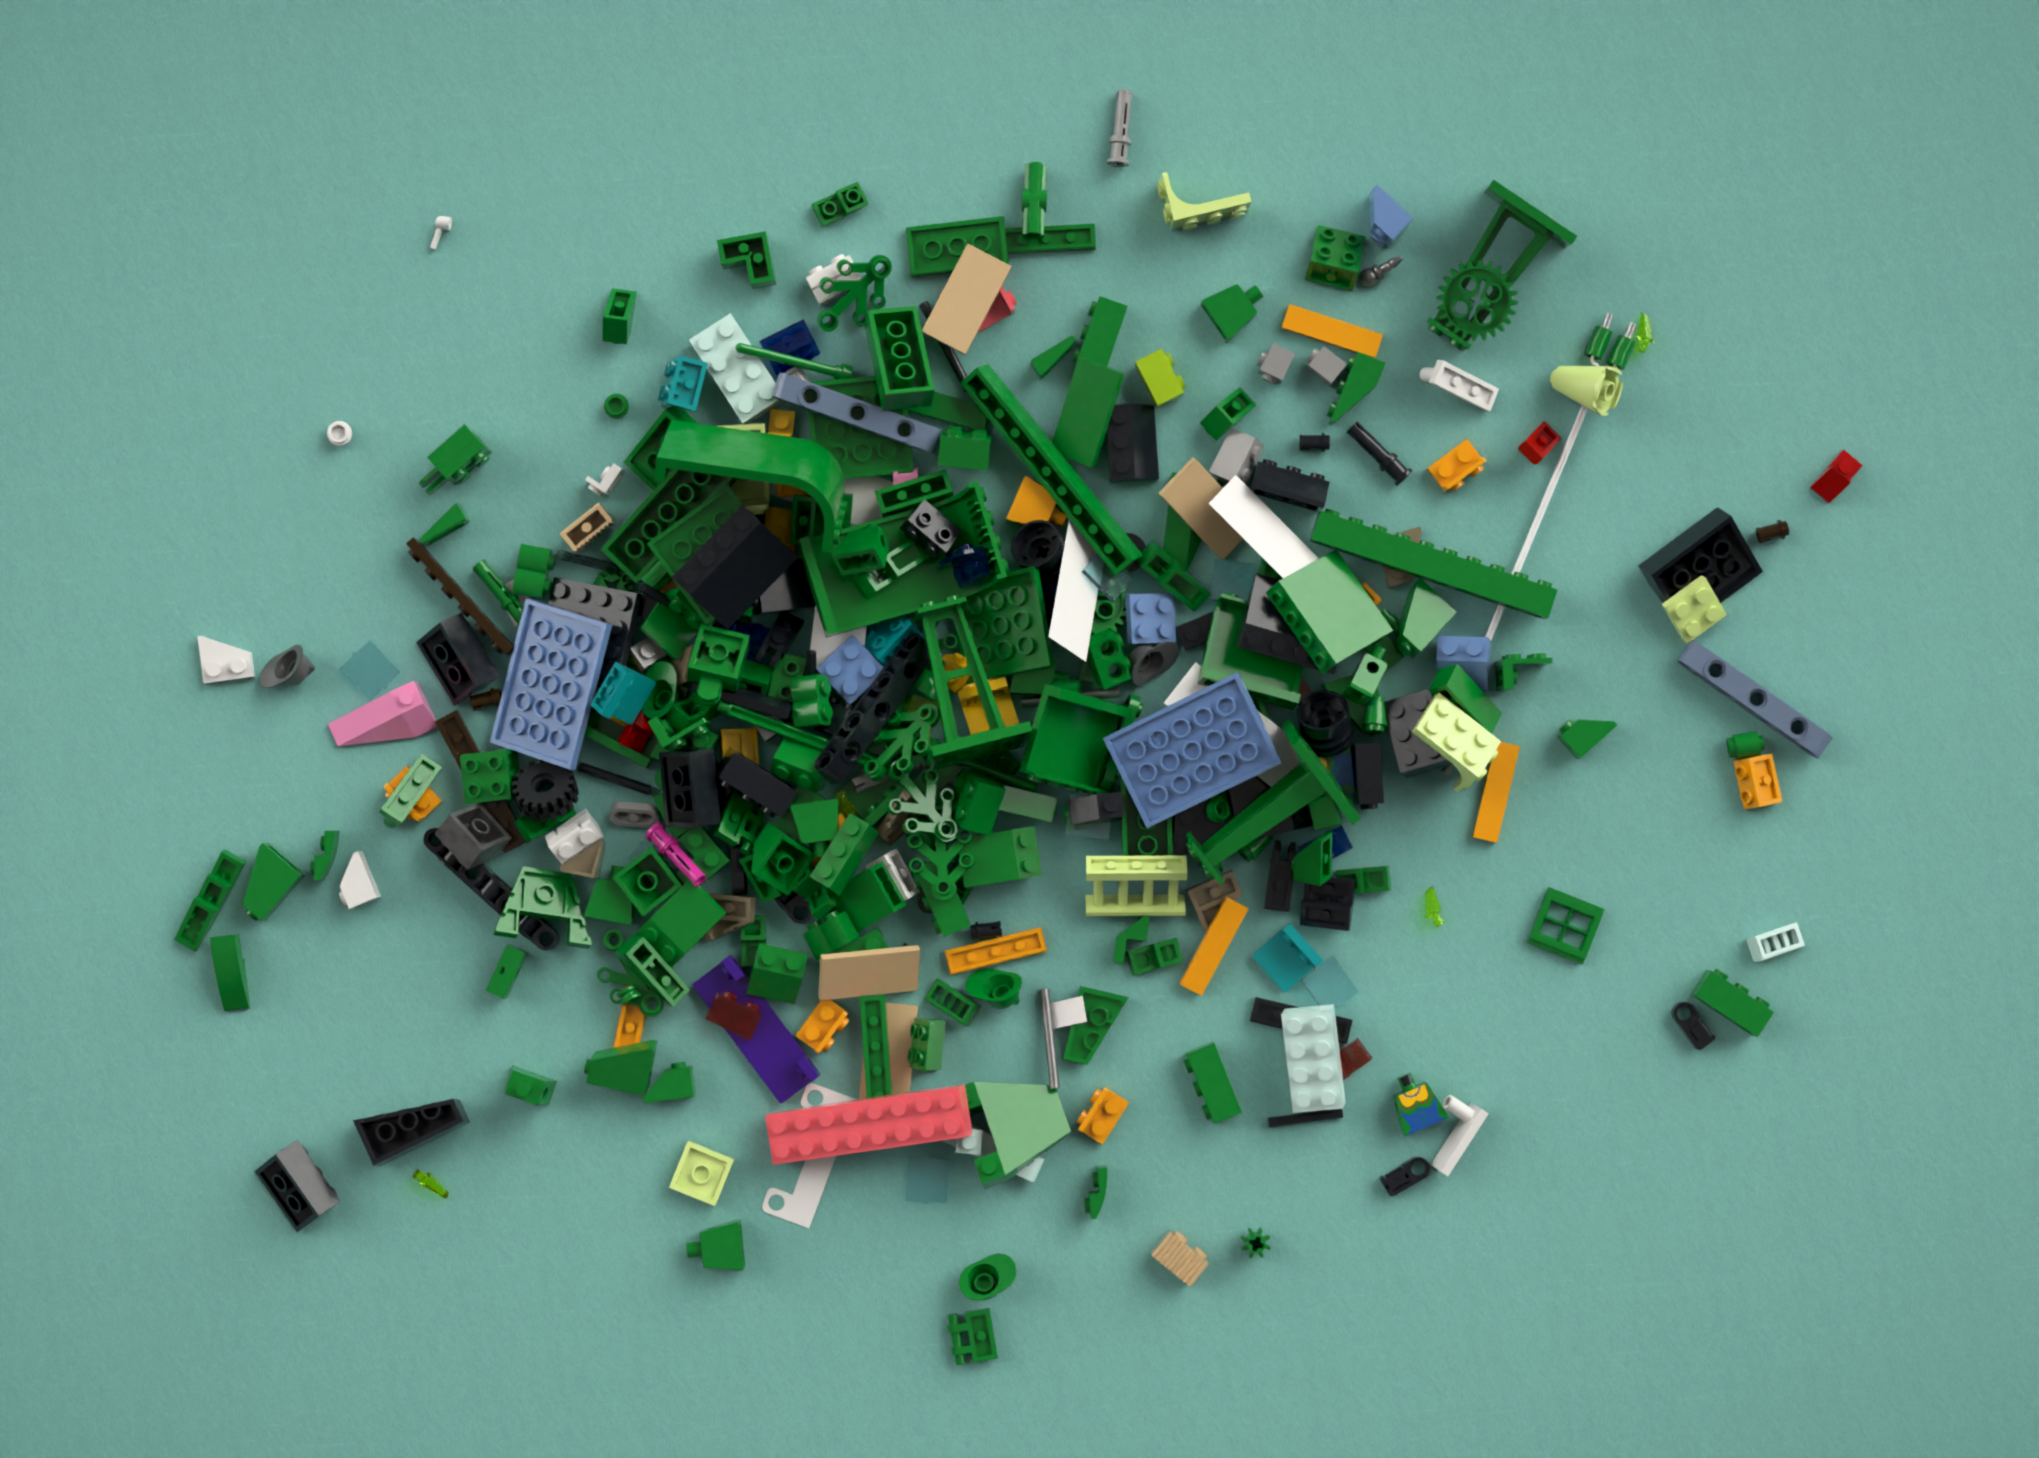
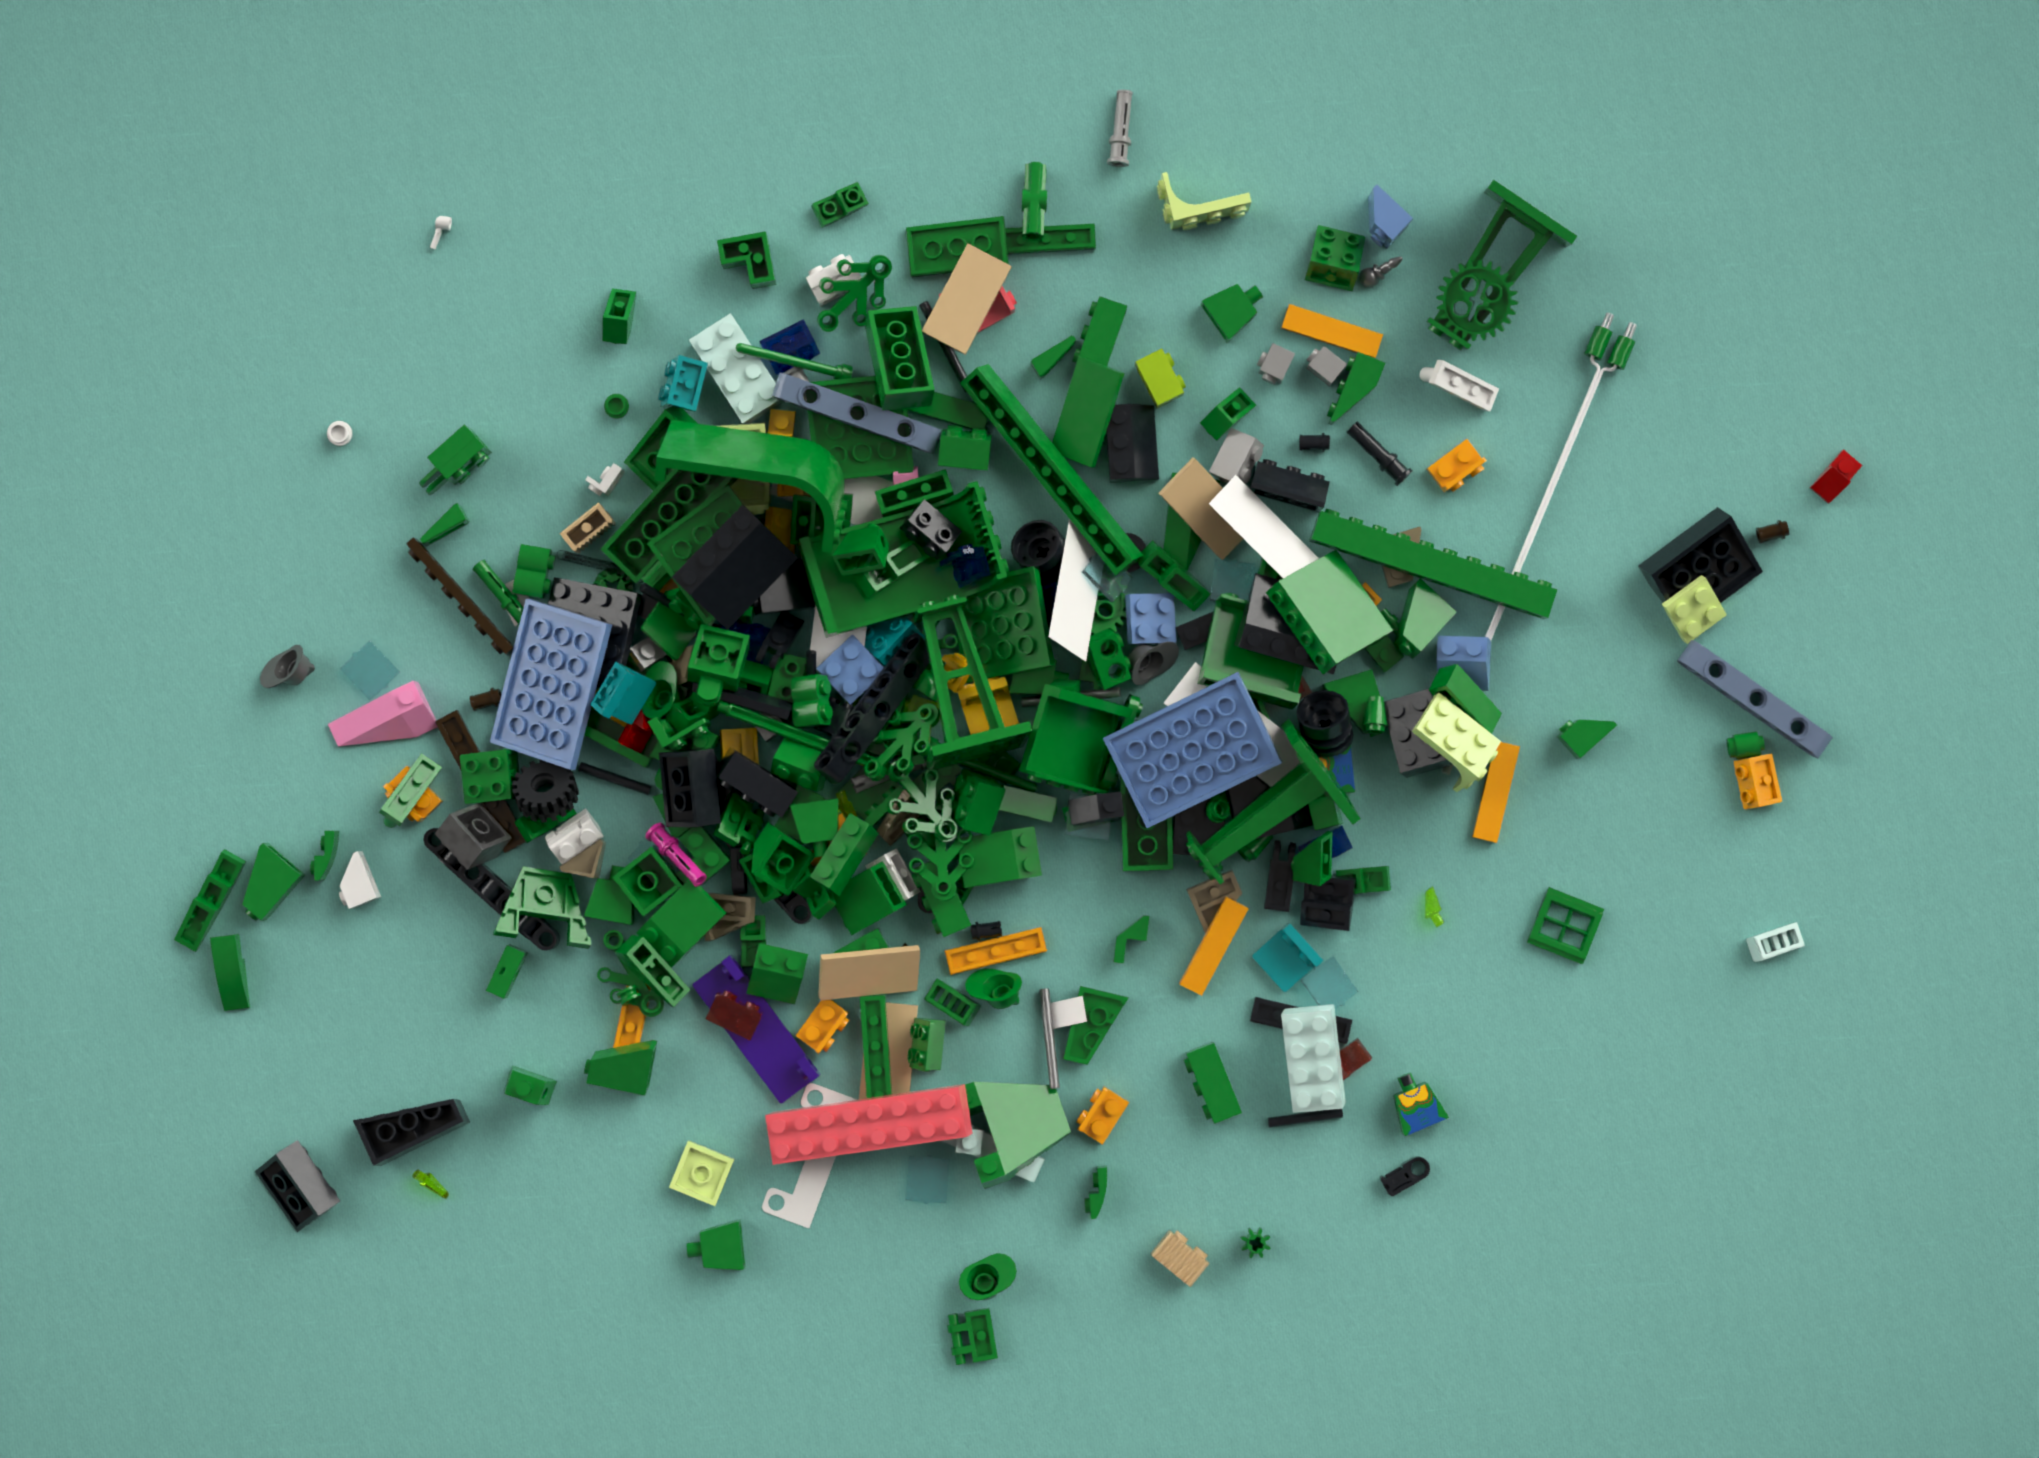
(223, 662): white wing -> none
(457, 658): black slope -> none
(634, 814): light grey plate -> none
(673, 1084): green slope -> none
(830, 935): green brick -> none
(1033, 504): light orange torso -> none
(1135, 869): yellowish green fence -> none
(1154, 956): green slope -> none
(1362, 682): green torso -> none
(1367, 775): black brick -> none
(1470, 1121): white piece -> none
(1507, 677): green bracket -> none
(1539, 443): red slope -> none
(1590, 386): yellowish green cone -> none
(1644, 333): clear neon green bar -> none
(1693, 1028): black piece -> none
(1732, 1002): green brick -> none

